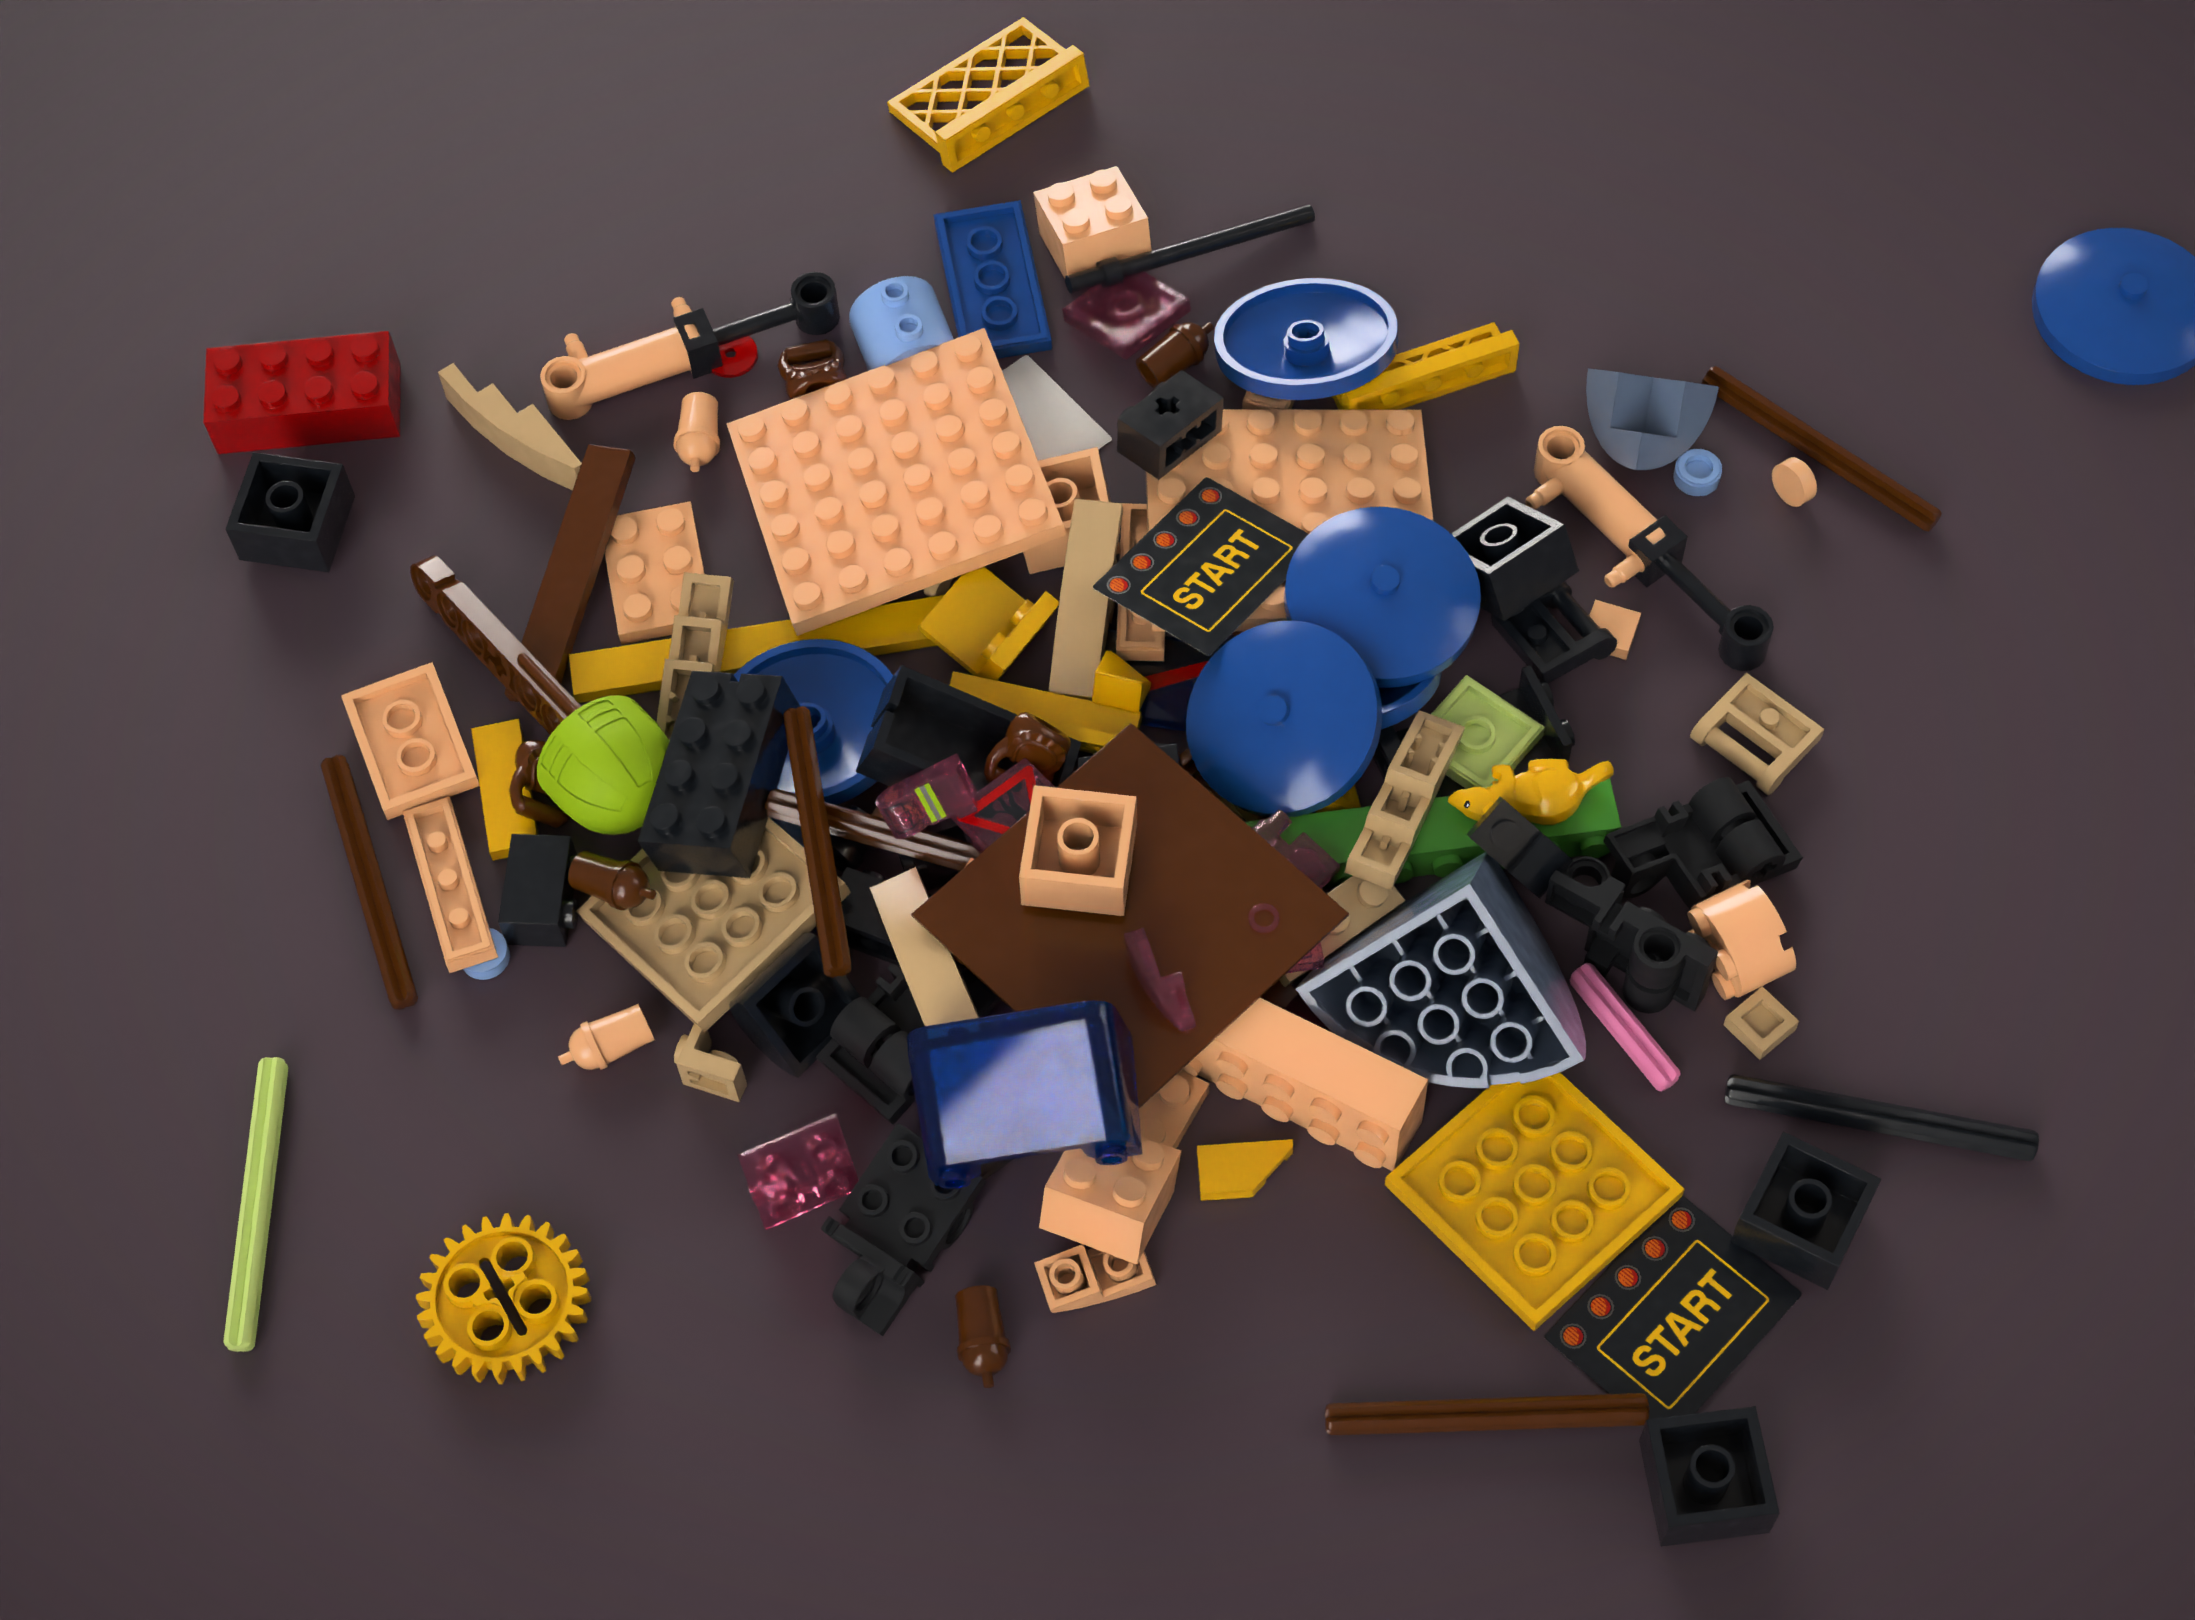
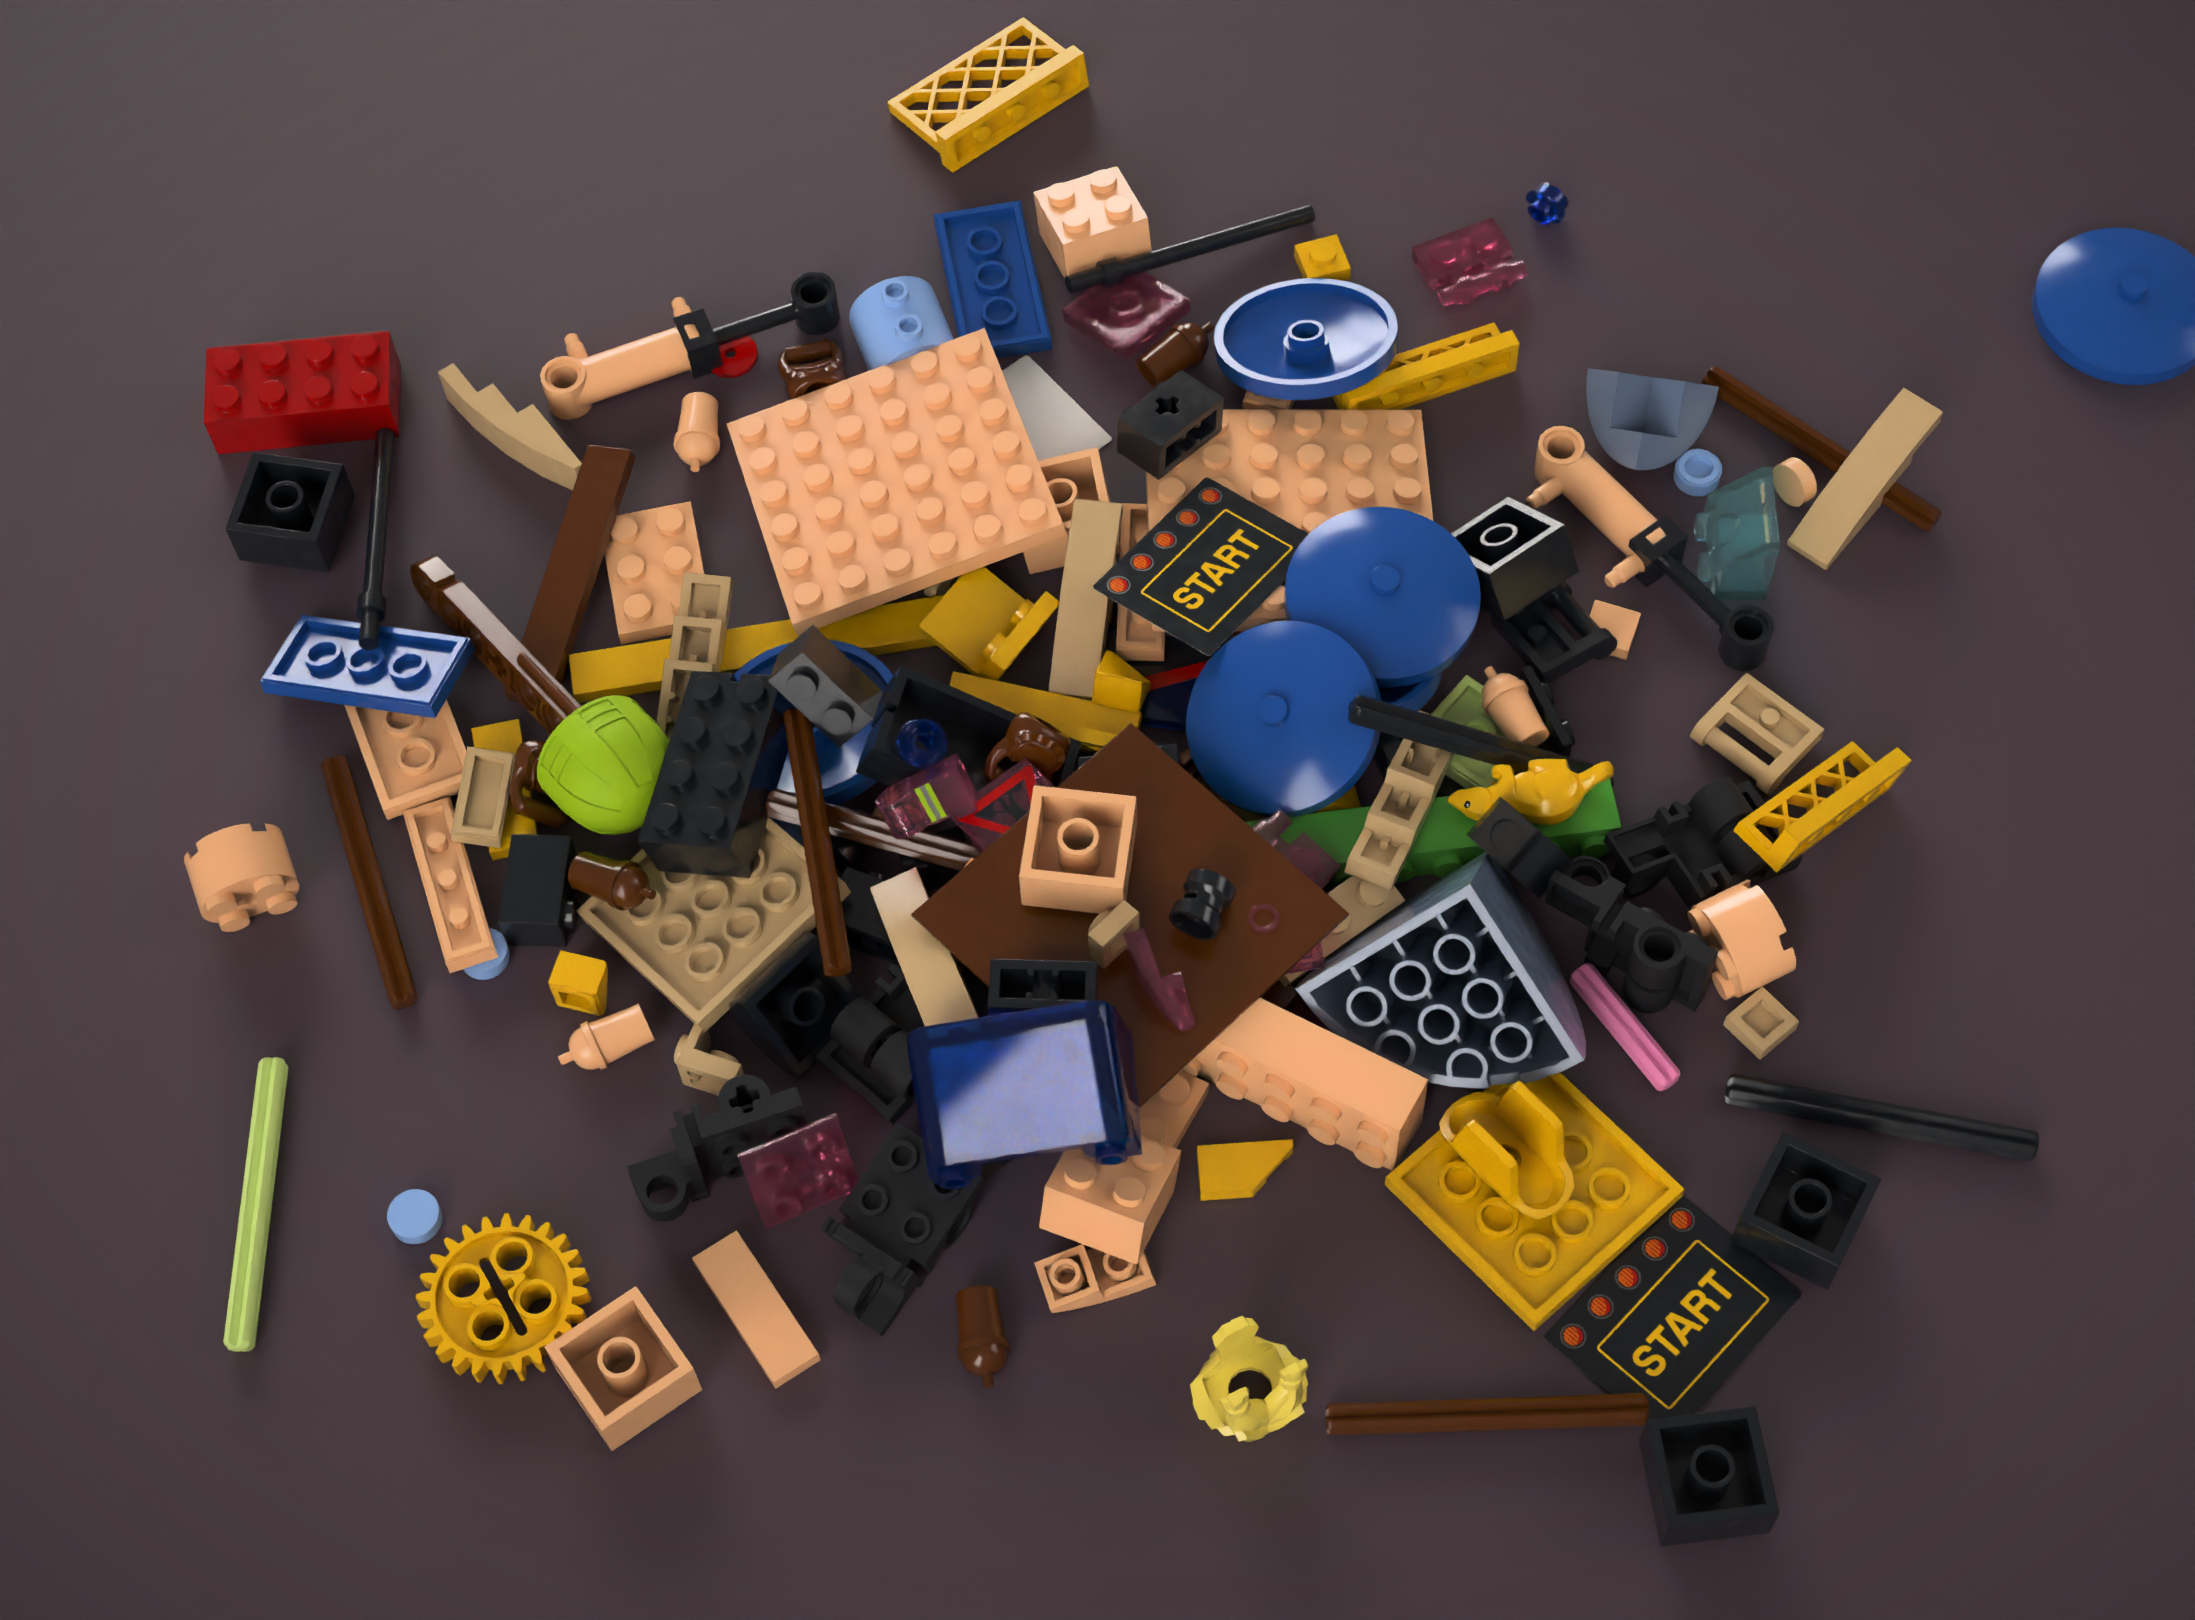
(242, 875): none -> light nougat brick
(371, 603): none -> black bar
(404, 674): none -> blue tile
(414, 1216): none -> light blue tile
(483, 797): none -> tan tile
(580, 983): none -> yellow slope
(623, 1368): none -> light nougat brick
(712, 1143): none -> black plate
(756, 1309): none -> light nougat tile
(825, 686): none -> black brick
(930, 735): none -> clear blue plate
(1039, 983): none -> black brick
(1108, 930): none -> tan plate
(1202, 904): none -> black wheel
(1235, 1413): none -> light yellow piece
(1322, 259): none -> yellow plate
(1451, 736): none -> black axle
(1464, 253): none -> clear pink plate
(1486, 1123): none -> yellow piece
(1512, 708): none -> light nougat piece
(1547, 204): none -> clear blue plate
(1739, 537): none -> clear light blue slope
(1822, 813): none -> yellow fence
(1864, 478): none -> tan slope

